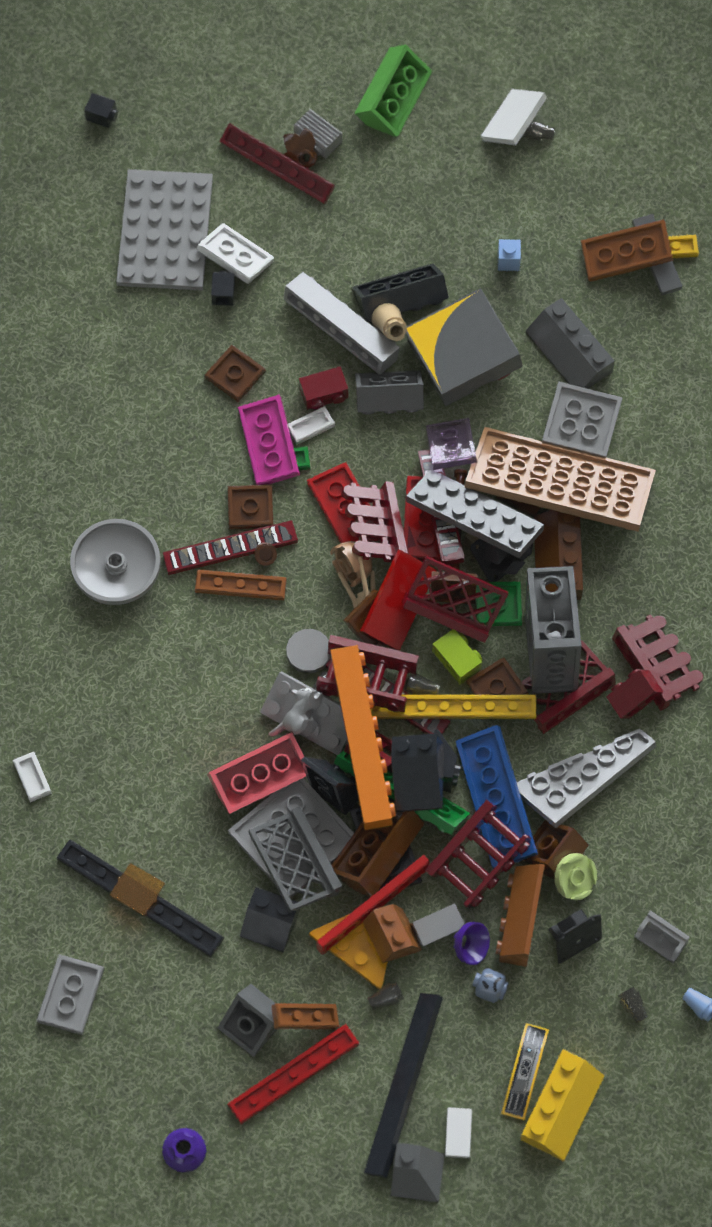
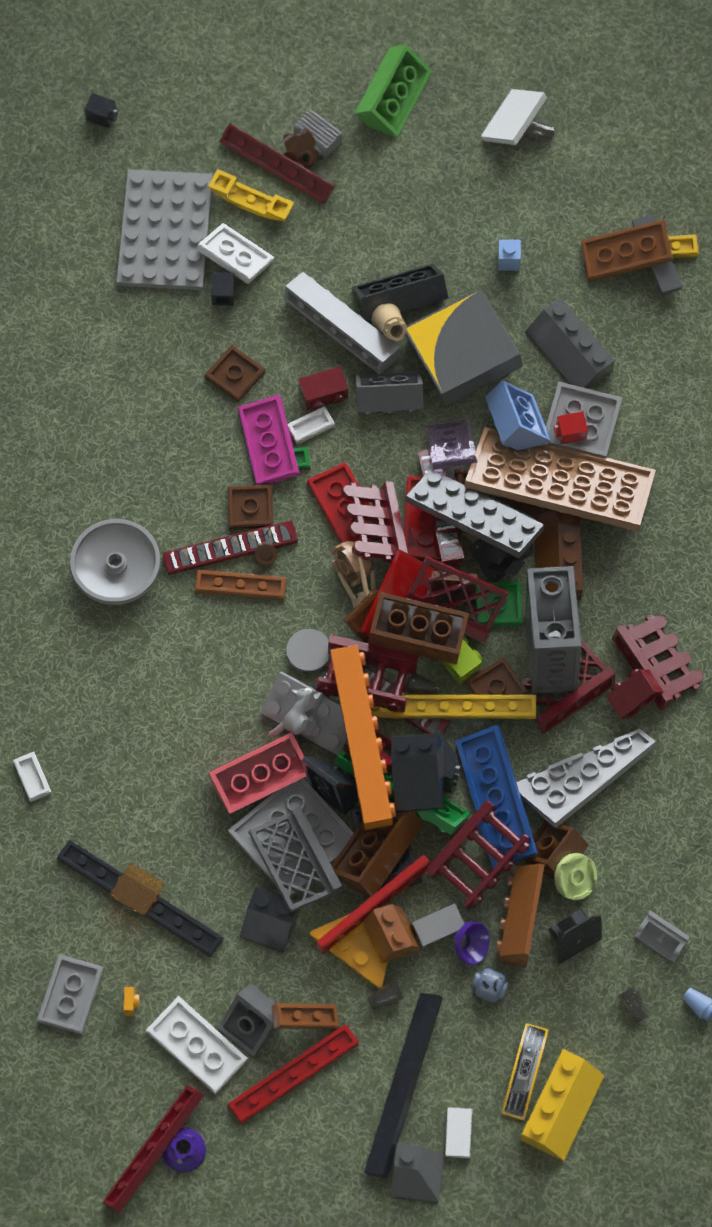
(131, 1001): none -> light orange plate
(152, 1149): none -> dark red tile
(196, 1045): none -> white tile
(250, 199): none -> yellow slope
(418, 628): none -> reddish brown slope
(516, 417): none -> medium blue slope
(571, 427): none -> red brick

